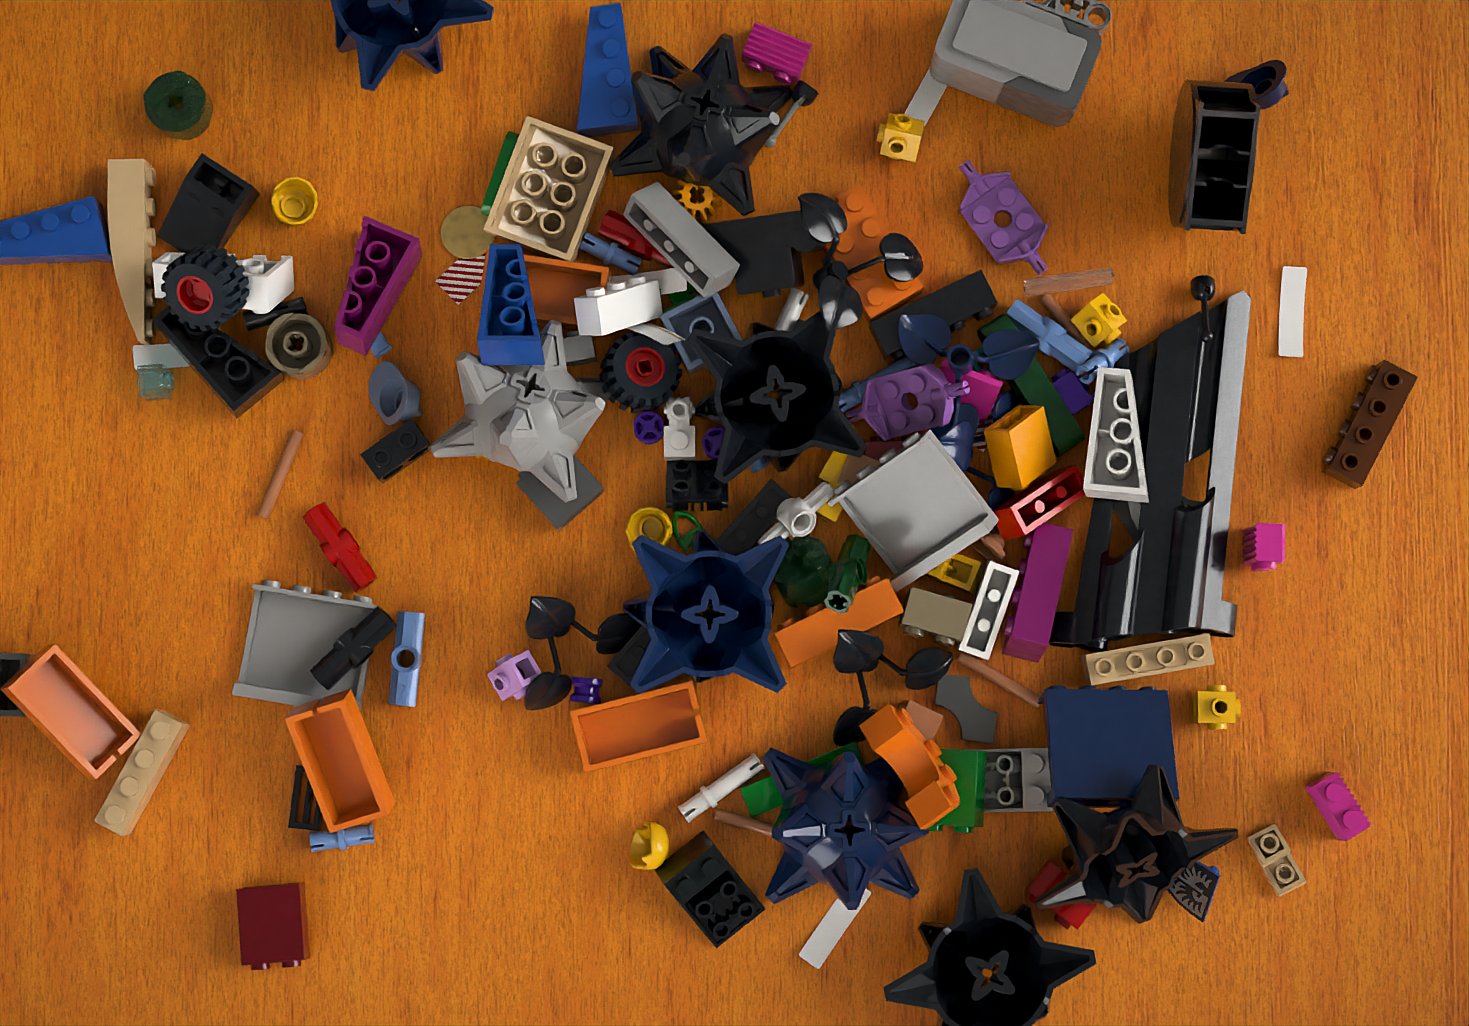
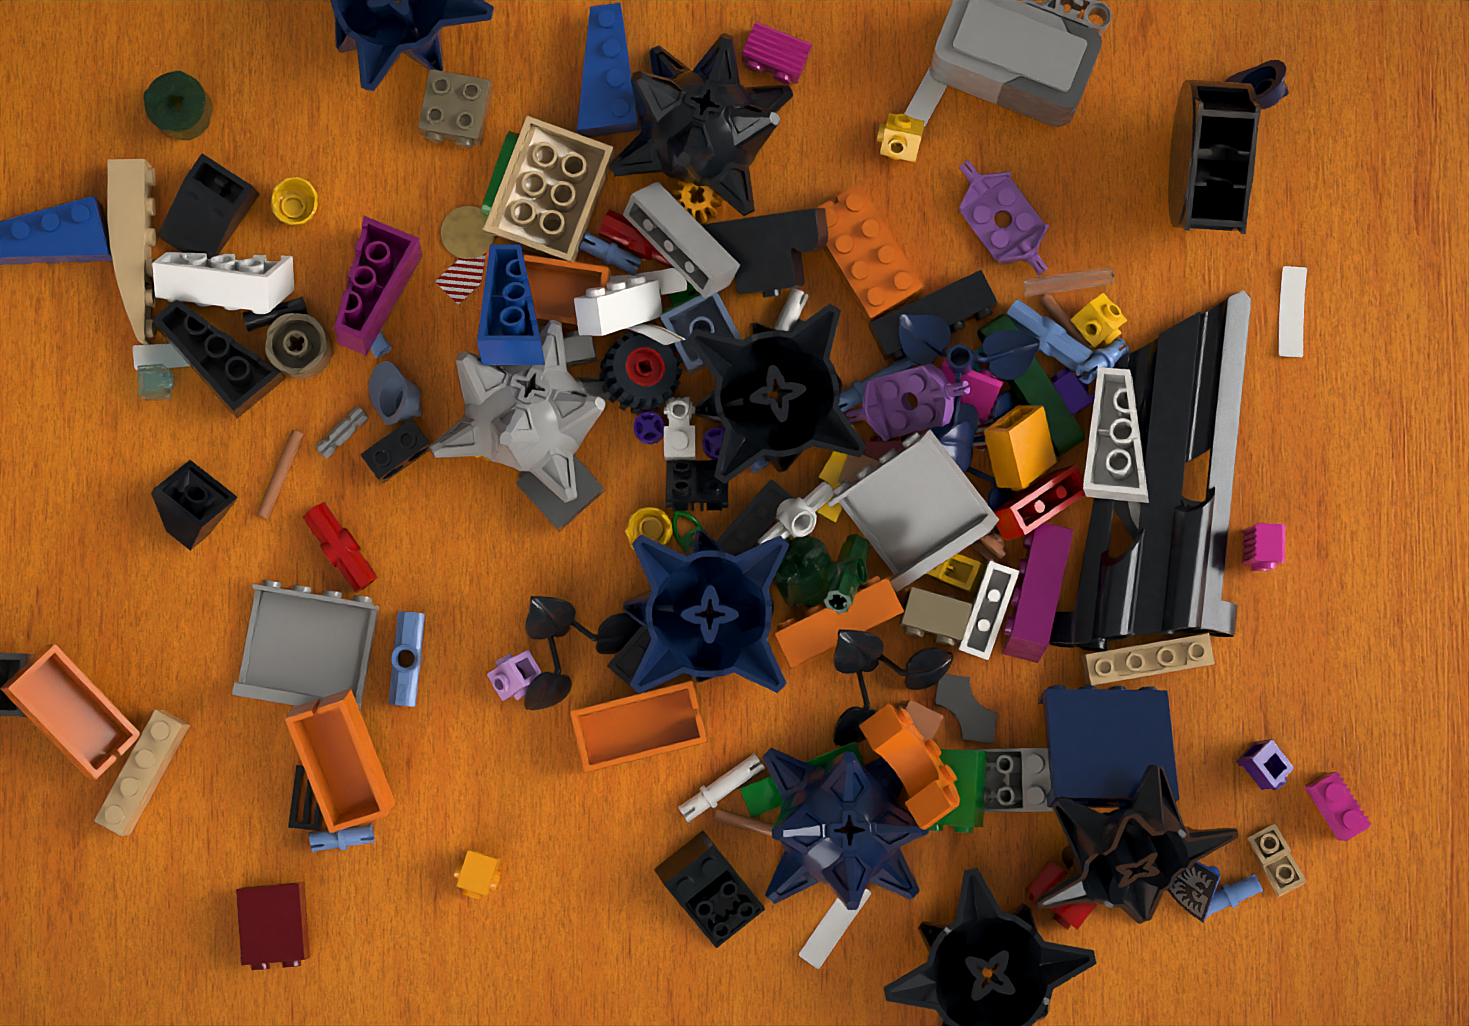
(191, 504): none -> black slope
(205, 287): black wheel -> none
(342, 432): none -> light grey axle
(353, 648): black piece -> none
(455, 108): none -> dark tan brick
(477, 874): none -> light orange brick
(586, 690): dark purple wheel -> none
(649, 847): yellow hair -> none
(802, 96): hinge -> none
(840, 303): black plant -> none
(998, 679): nougat bar -> none
(1203, 289): black hinge -> none
(1204, 707): yellow brick -> none
(1234, 893): none -> medium blue pin
(1266, 764): none -> dark purple brick
(1369, 424): reddish brown brick -> none

